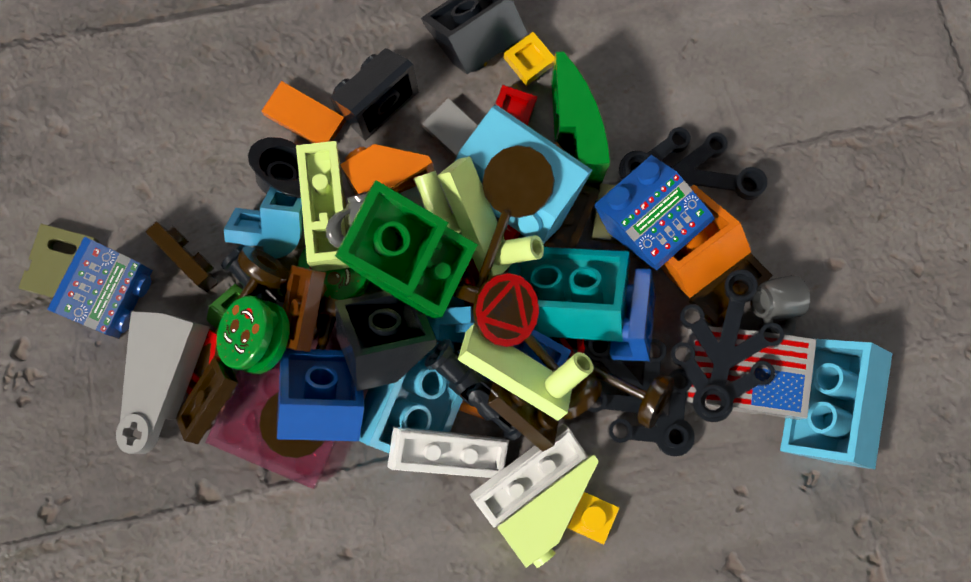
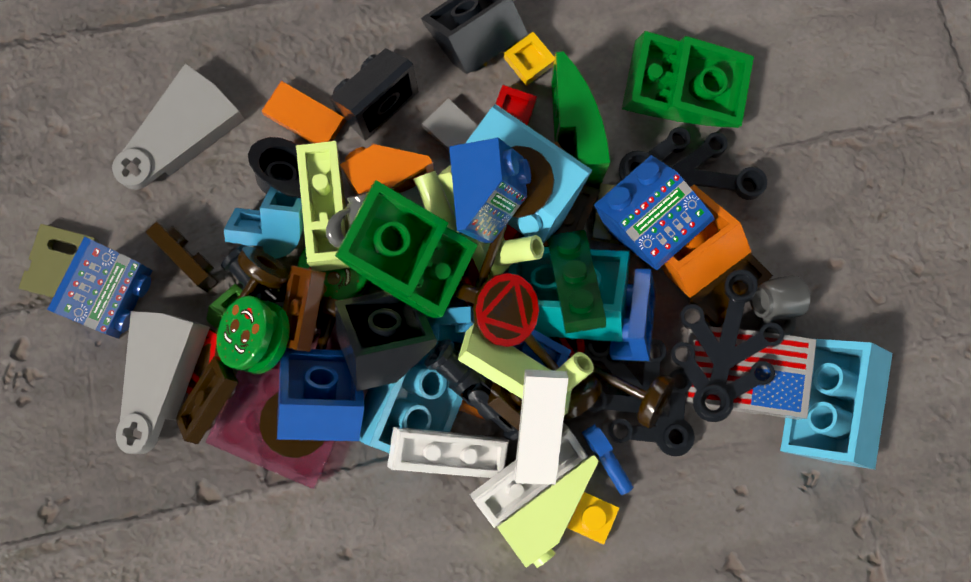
(177, 129): none -> light grey piece
(487, 186): none -> blue slope
(540, 426): none -> white tile
(576, 282): none -> dark green plate
(603, 450): none -> blue bar
(687, 81): none -> green slope

